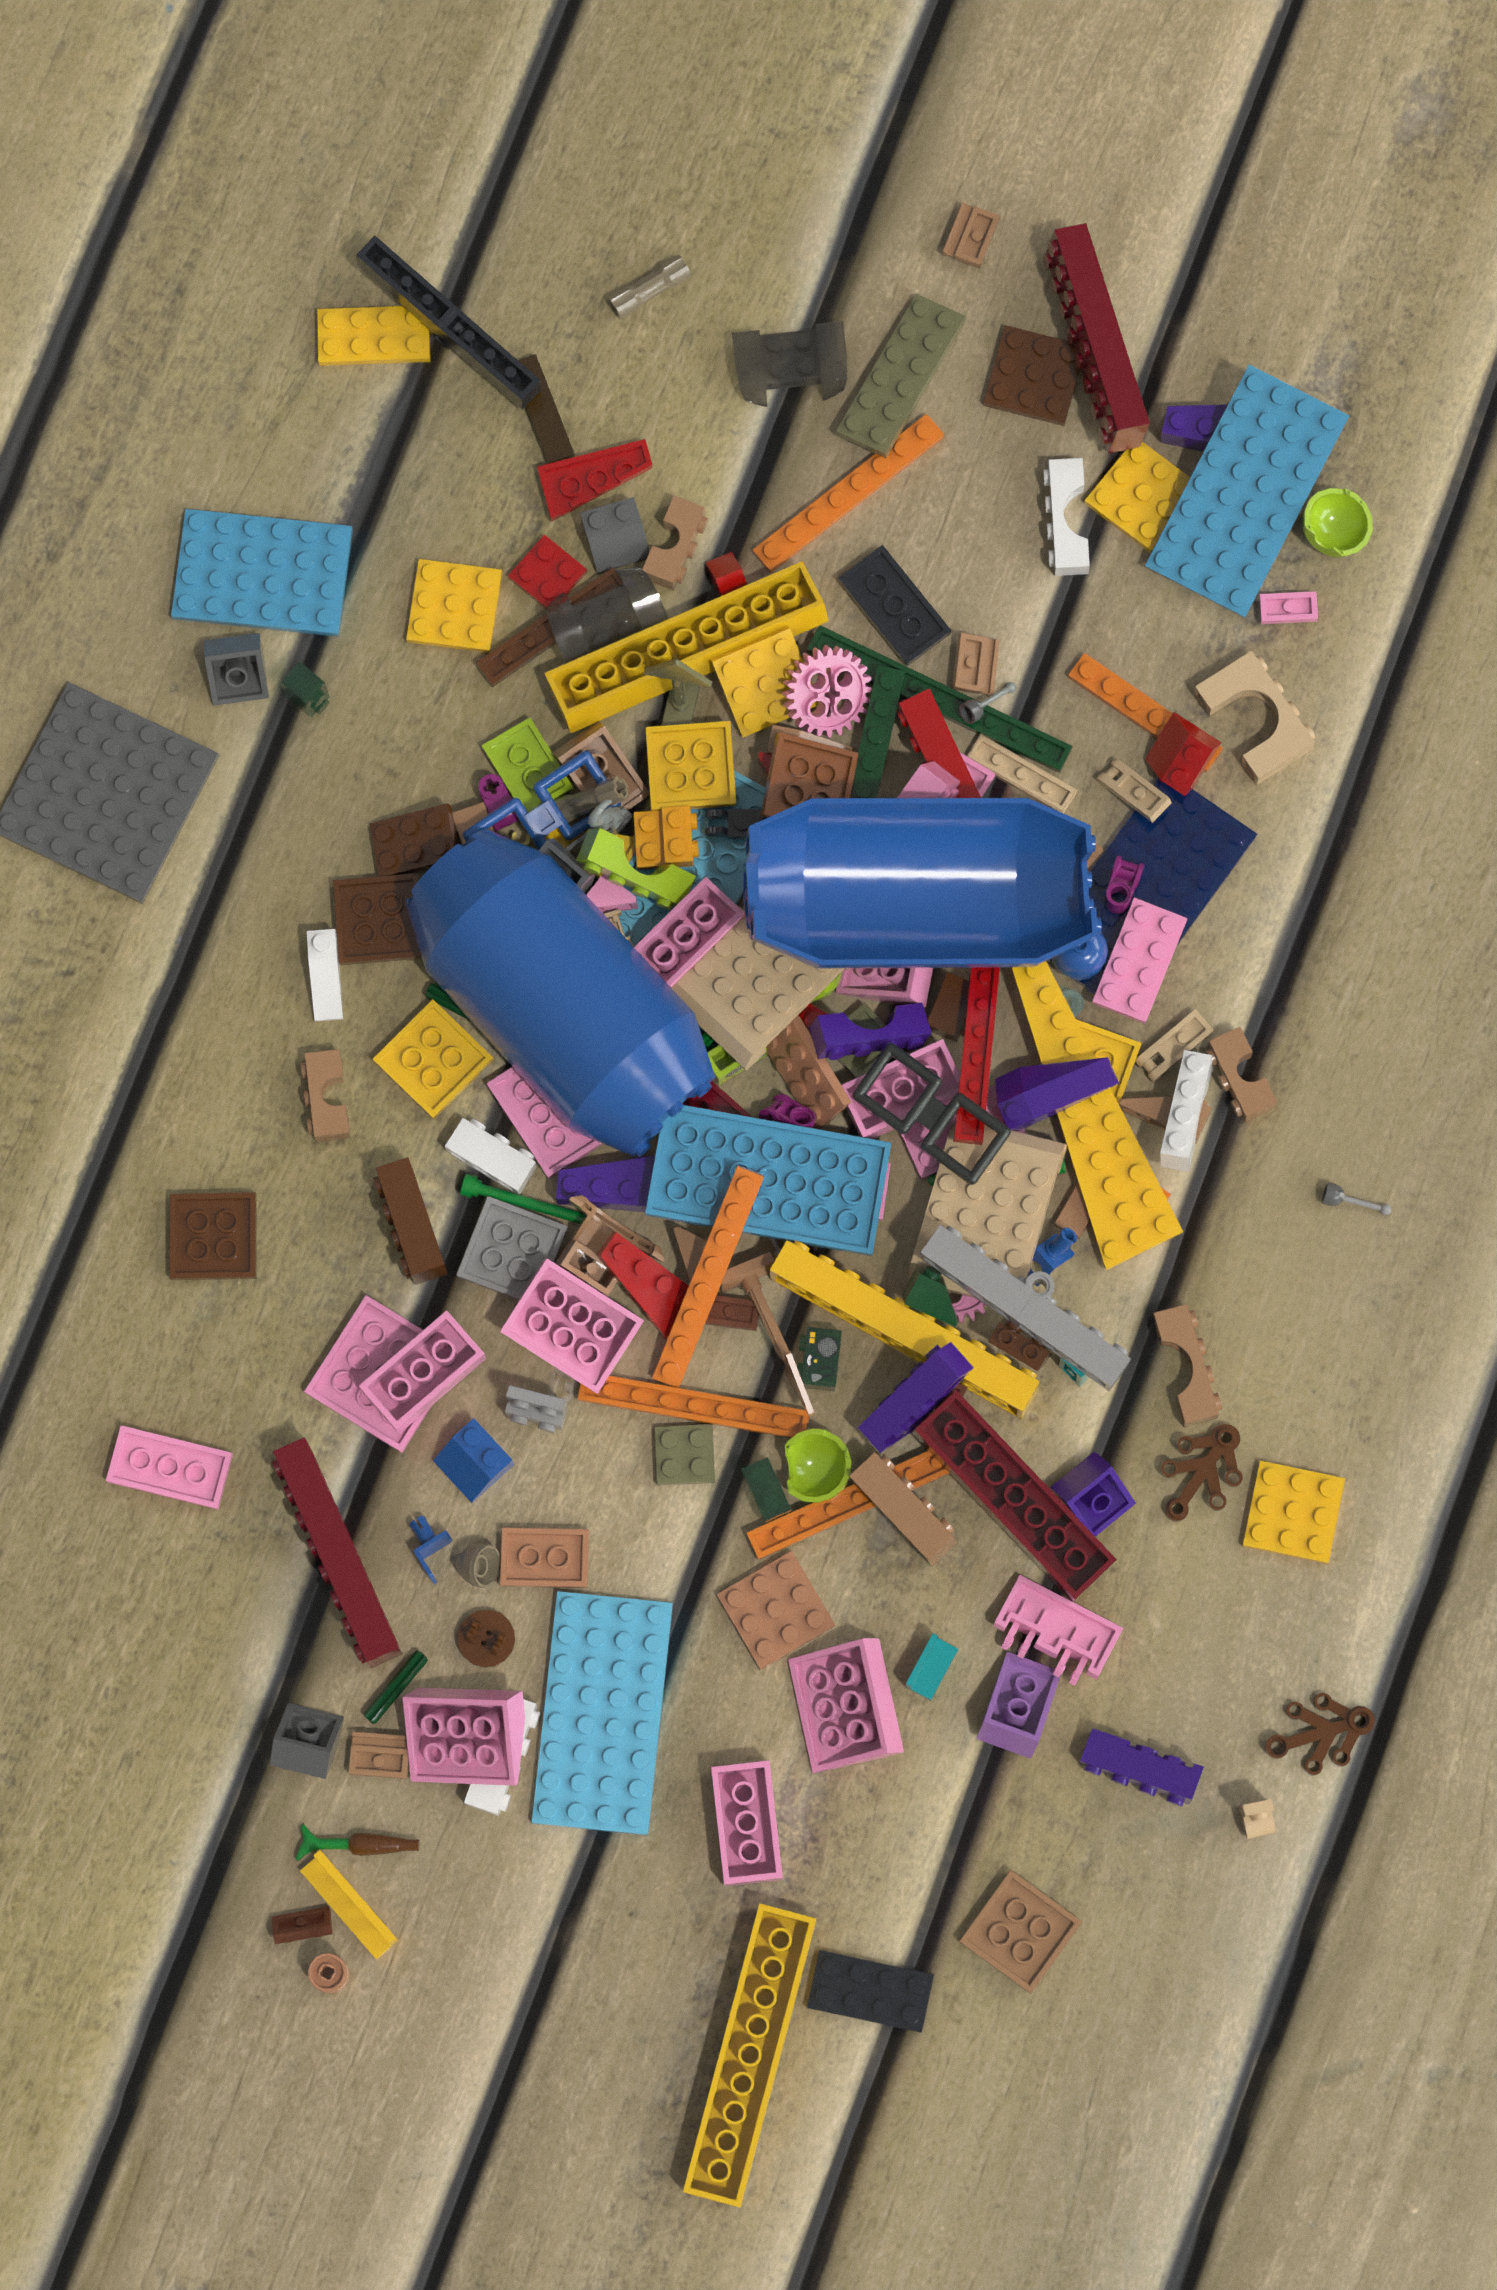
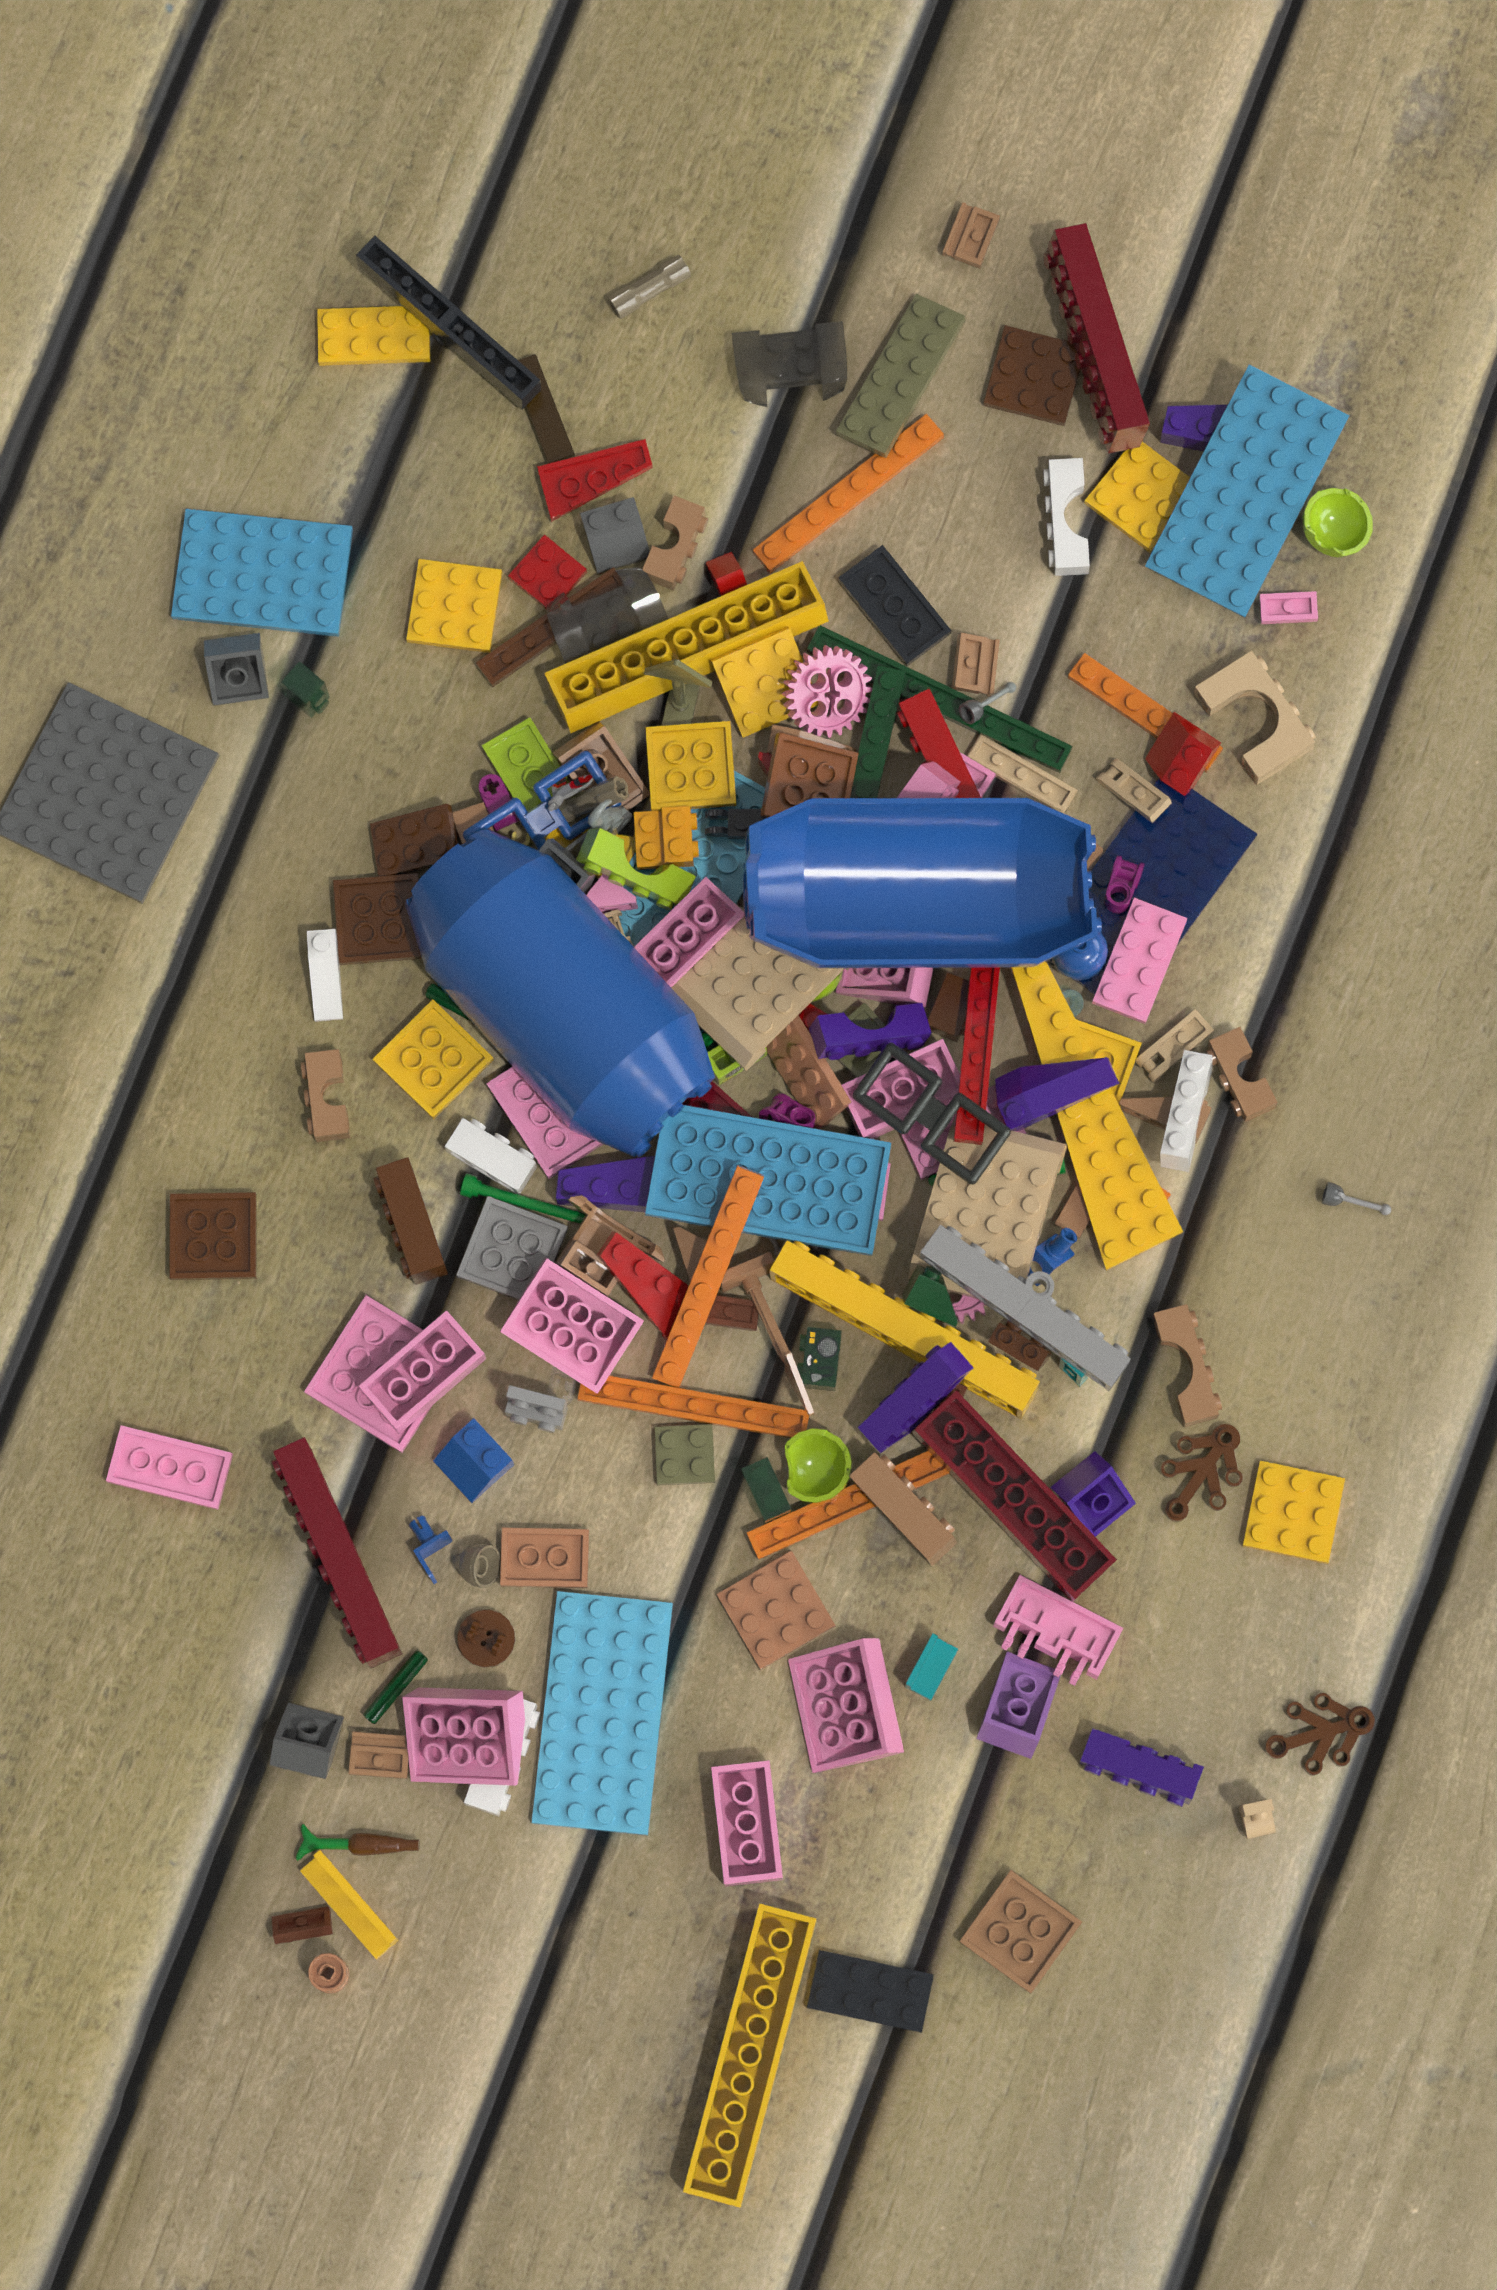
(562, 790): none -> light grey piece

